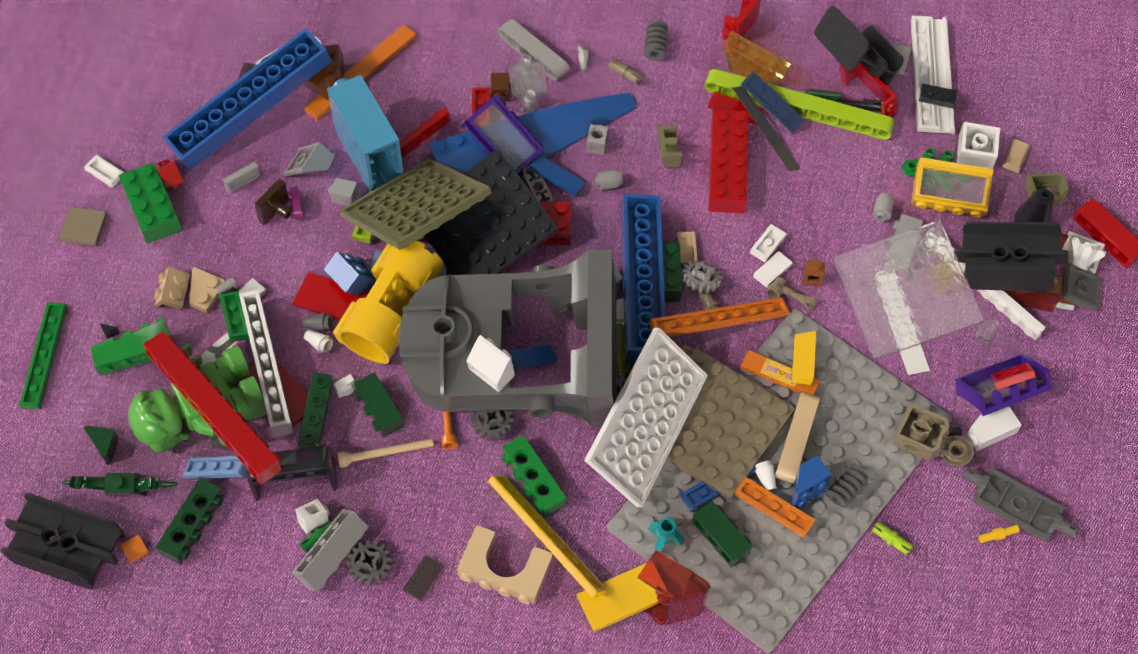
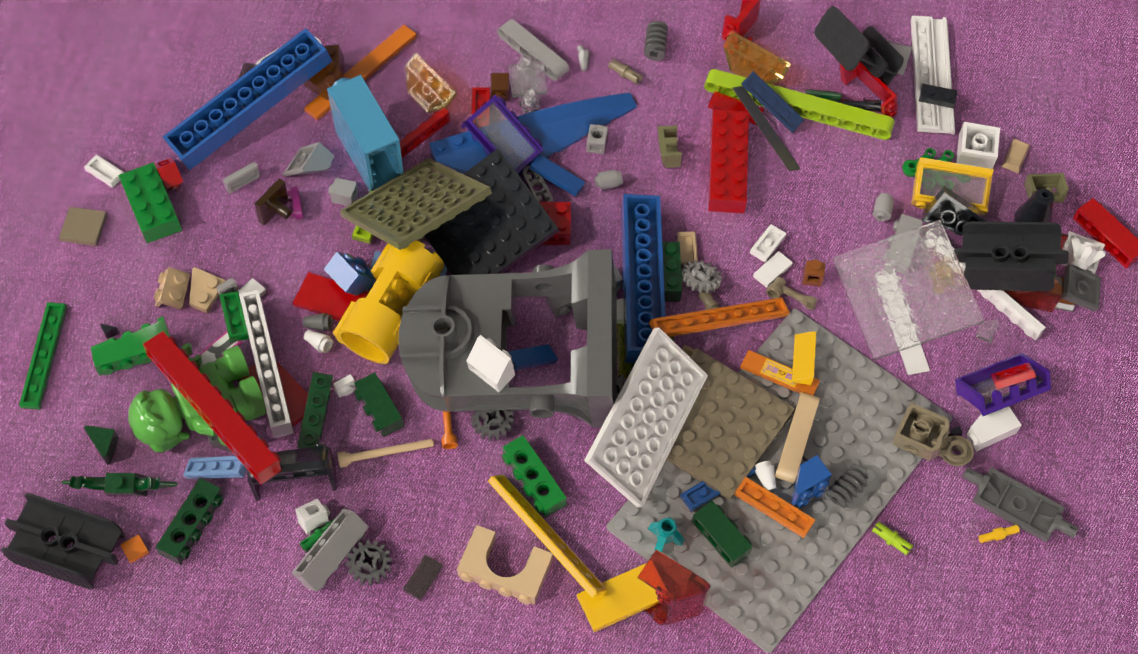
(428, 85): none -> clear yellow wedge
(952, 211): none -> black wedge

